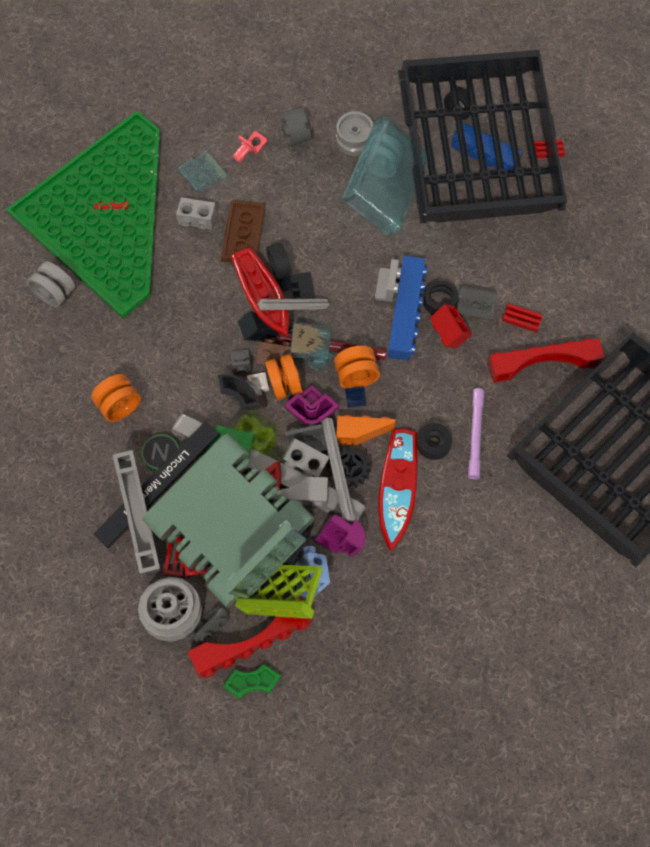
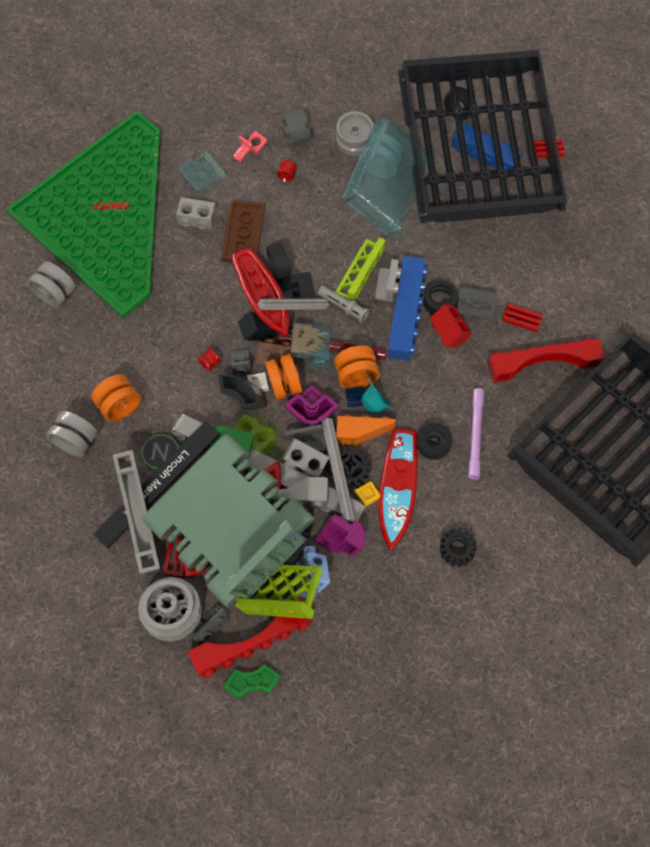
(71, 433): none -> light grey wheel
(208, 360): none -> red wheel
(286, 171): none -> red wheel
(350, 307): none -> light grey pin
(363, 272): none -> lime fence
(367, 494): none -> yellow tile
(374, 400): none -> teal piece
(466, 539): none -> black tyre

